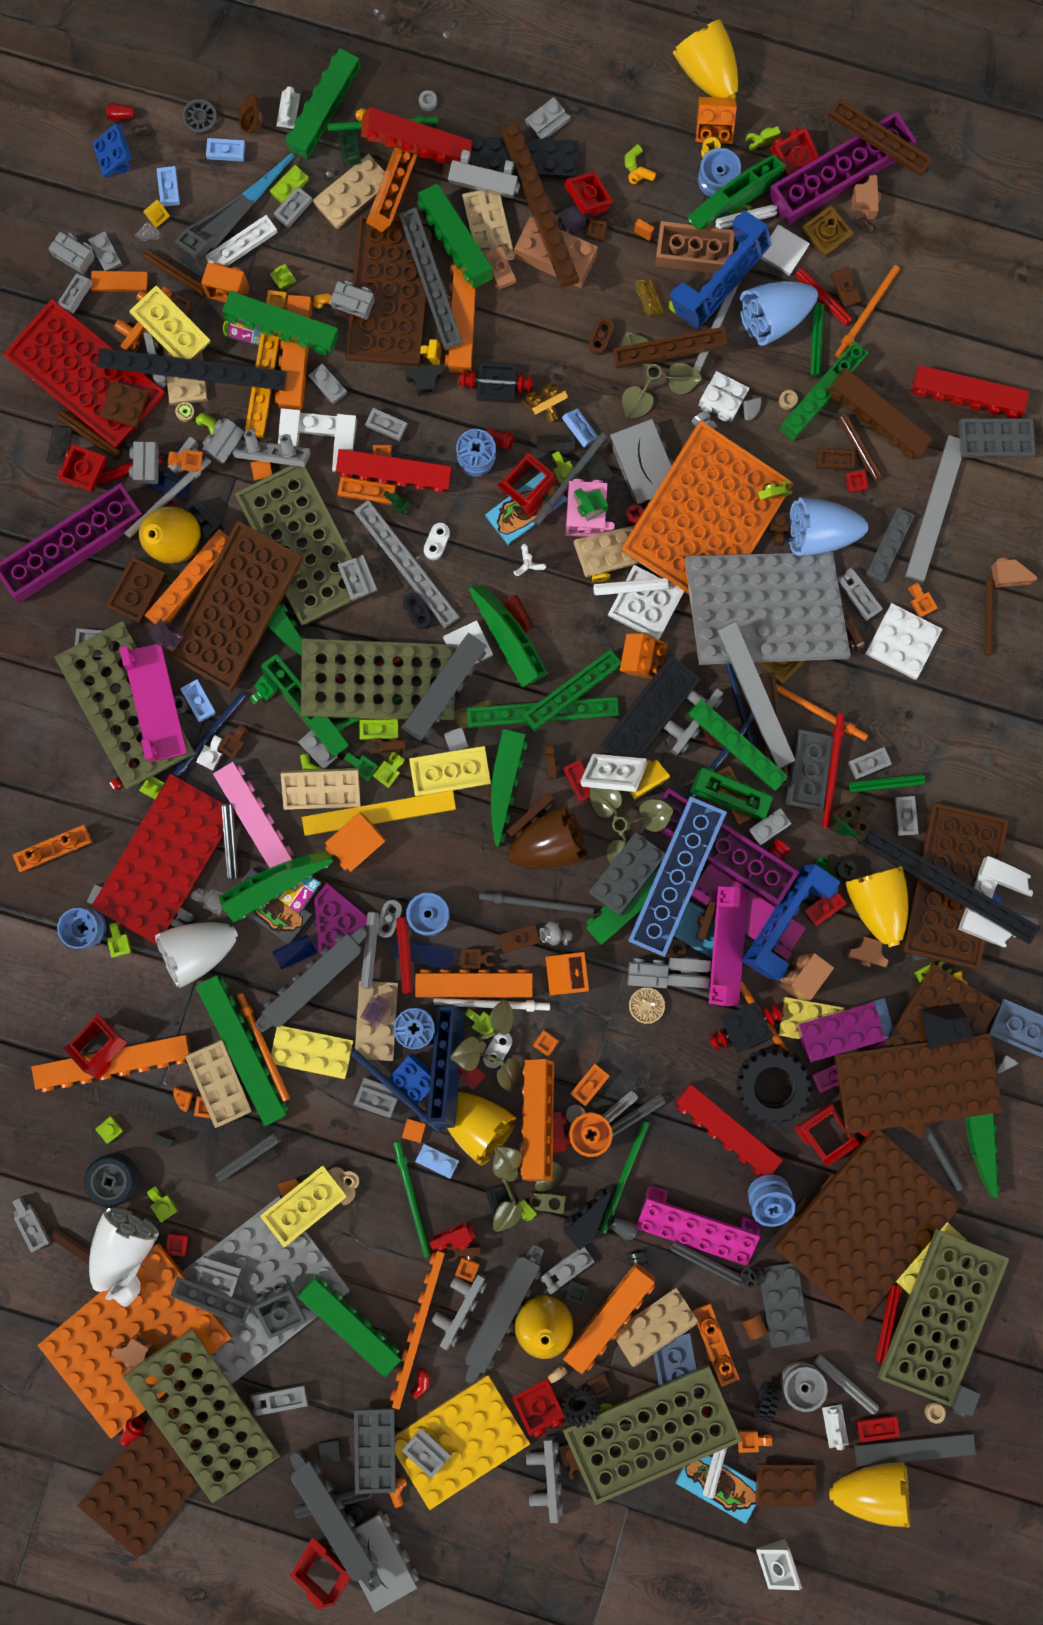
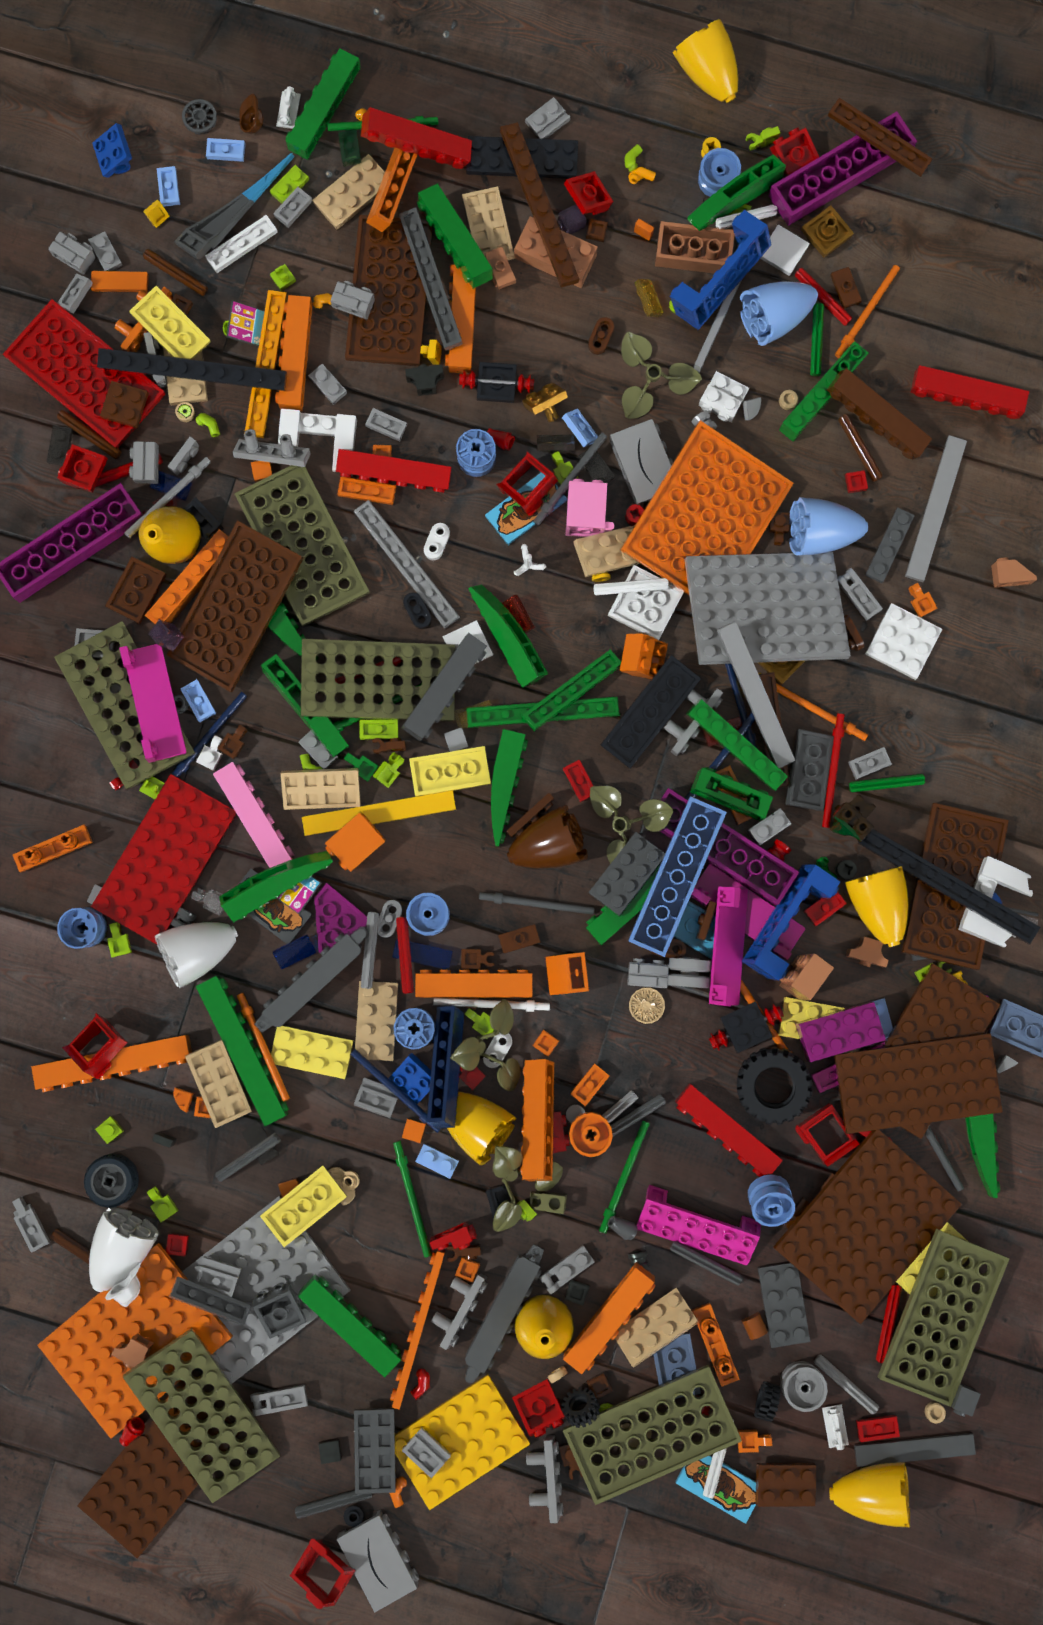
(118, 112): red cone -> none
(148, 233): clear tile -> none
(189, 460): orange plate -> none
(221, 280): orange brick -> none
(222, 440): light grey brick -> none
(230, 841): axle -> none
(266, 689): green plate -> none
(280, 323): green brick -> none
(334, 1521): dark grey hinge -> none
(357, 578): light grey plate -> none
(375, 1010): clear purple brick -> none
(400, 503): dark green piece -> none
(428, 100): light grey tile -> none
(484, 179): light grey brick -> none
(552, 766): reddish brown plate -> none
(553, 935): light grey animal -> none
(584, 1225): black slope -> none
(590, 503): green brick -> none
(614, 772): white plate -> none
(652, 778): yellow slope -> none
(670, 347): reddish brown plate -> none
(716, 119): orange slope -> none
(753, 1276): pearl dark grey wheel -> none
(773, 491): lime plate -> none
(778, 1566): white slope -> none
(836, 459): reddish brown plate -> none
(866, 197): nougat brick -> none
(906, 816): light grey plate -> none
(945, 1026): black slope -> none
(989, 617): reddish brown bar -> none
(996, 438): dark grey plate -> none

